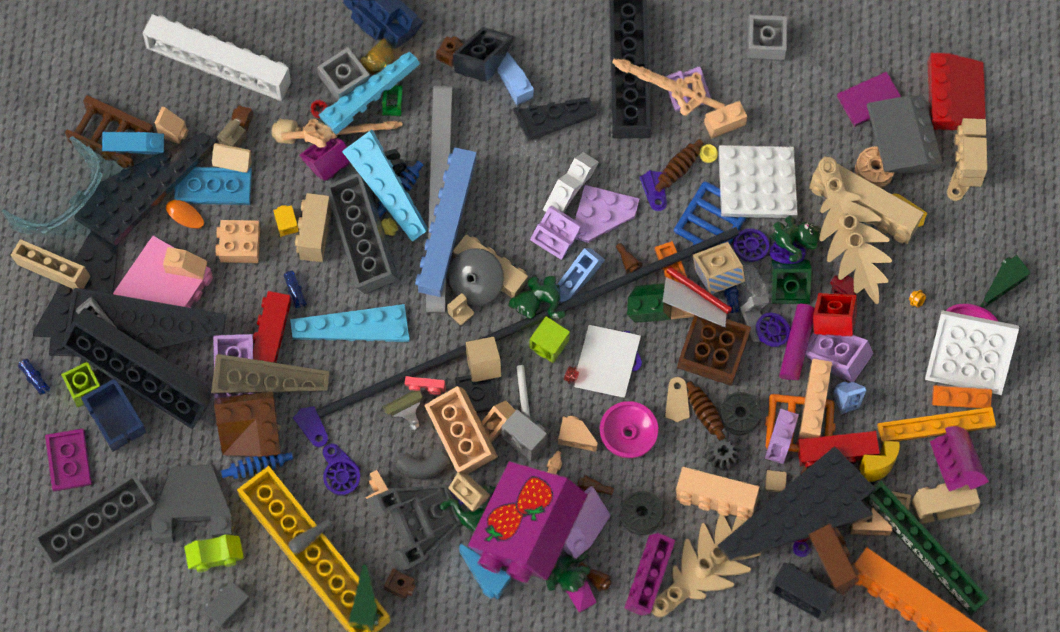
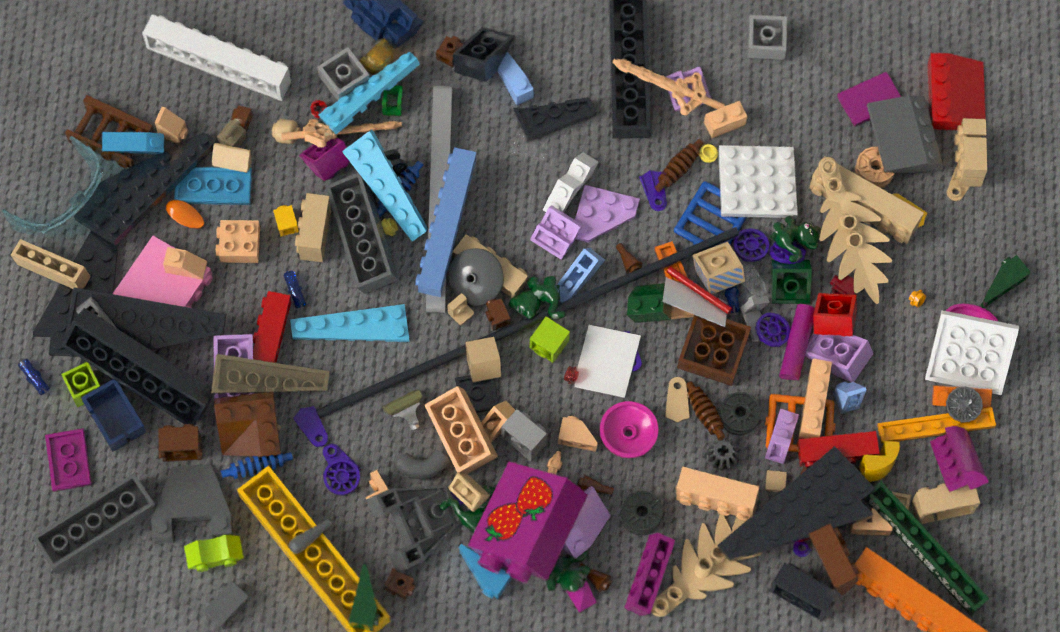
(180, 443): none -> reddish brown brick
(433, 386): coral plate -> none
(497, 314): none -> reddish brown brick
(523, 389): white bar -> none
(964, 404): none -> dark grey wheel

